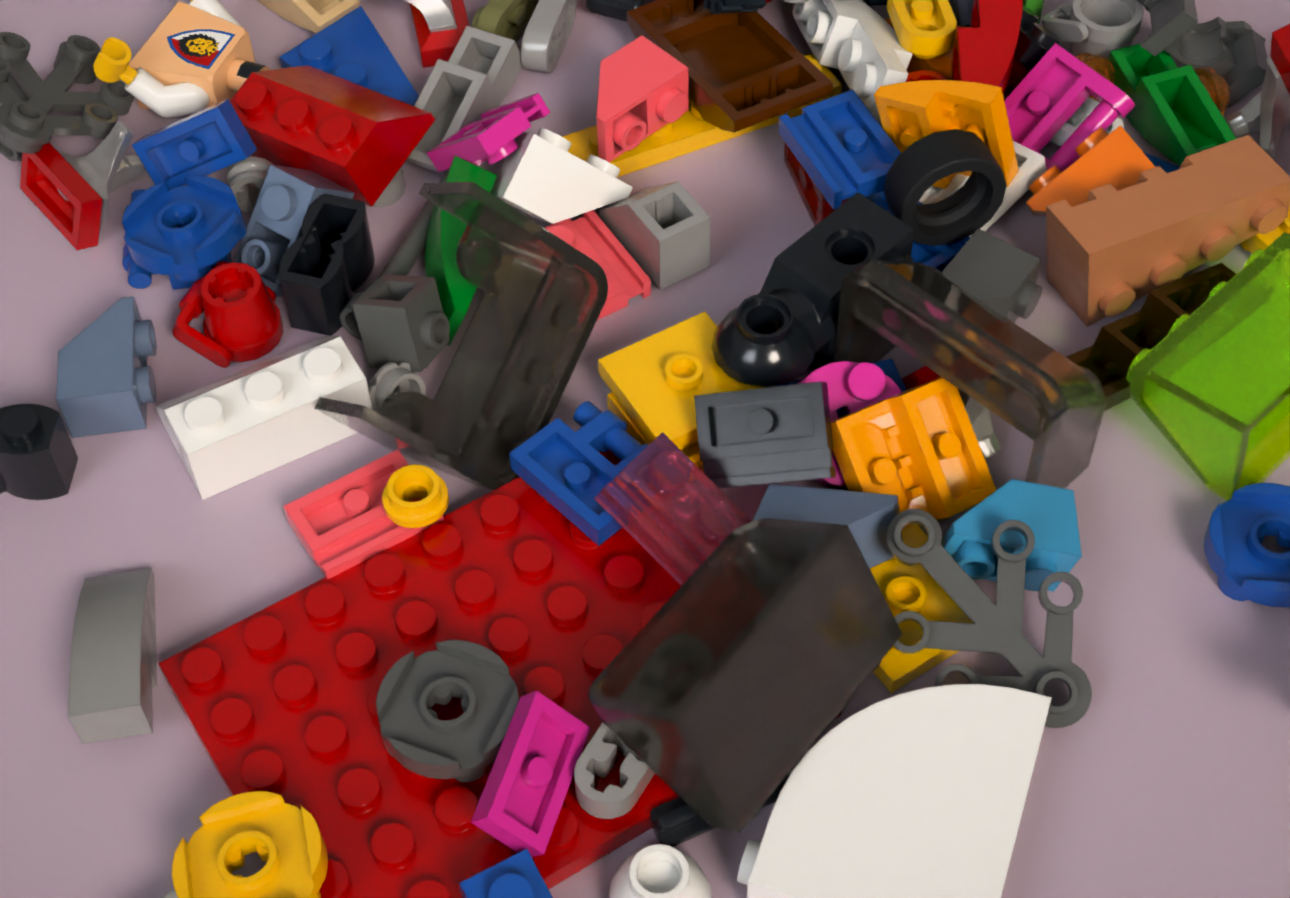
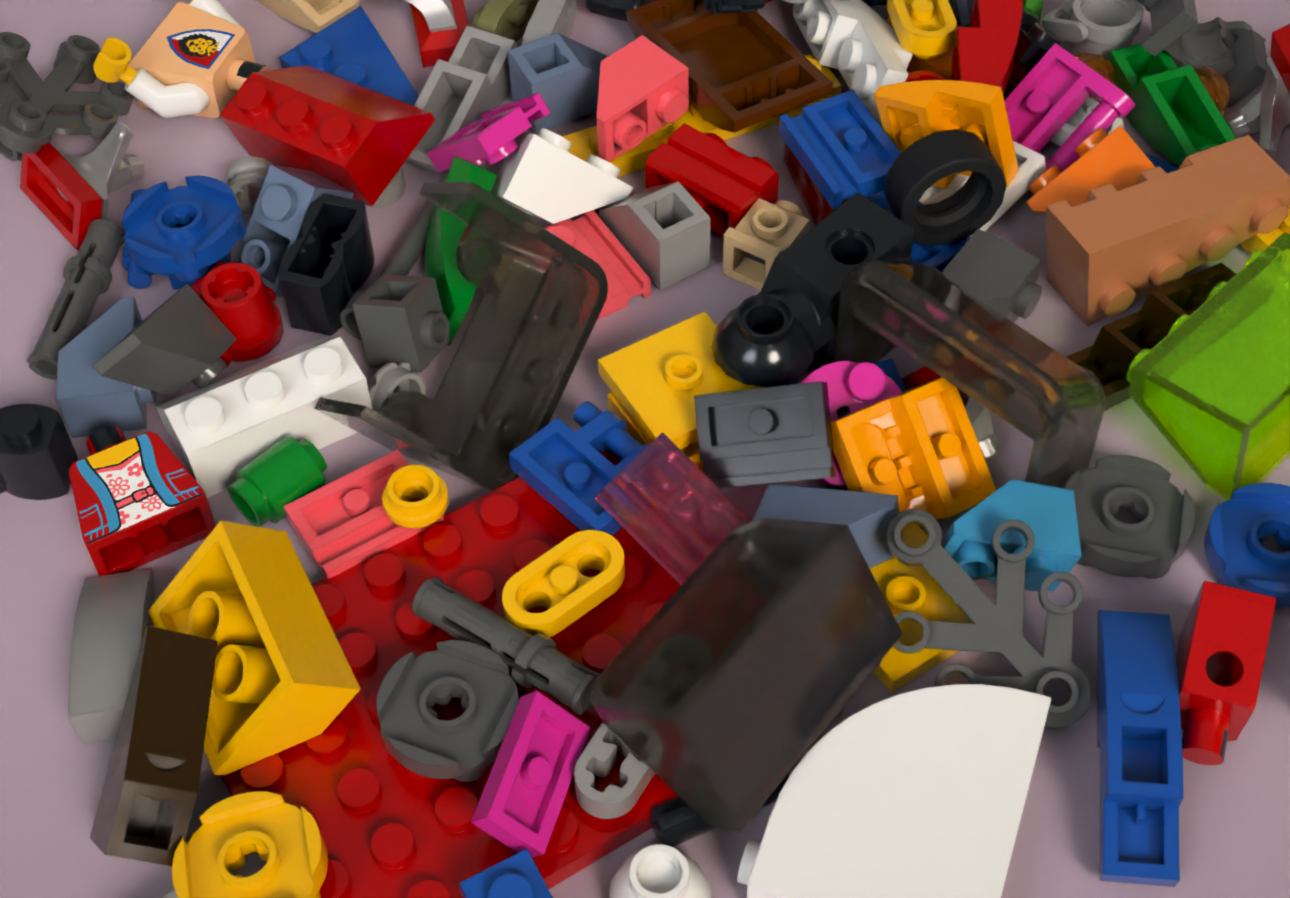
(85, 279): none -> dark grey pin
(135, 501): none -> torso
(157, 749): none -> dark brown slope
(170, 347): none -> dark grey slope
(195, 145): blue plate -> none
(276, 653): none -> yellow slope
(277, 478): none -> green brick
(529, 657): none -> dark grey pin
(557, 582): none -> yellow plate
(562, 74): none -> sand blue slope
(713, 174): none -> red brick
(765, 234): none -> tan brick
(1135, 548): none -> dark grey plate
(1138, 748): none -> blue slope
(1220, 667): none -> red torso

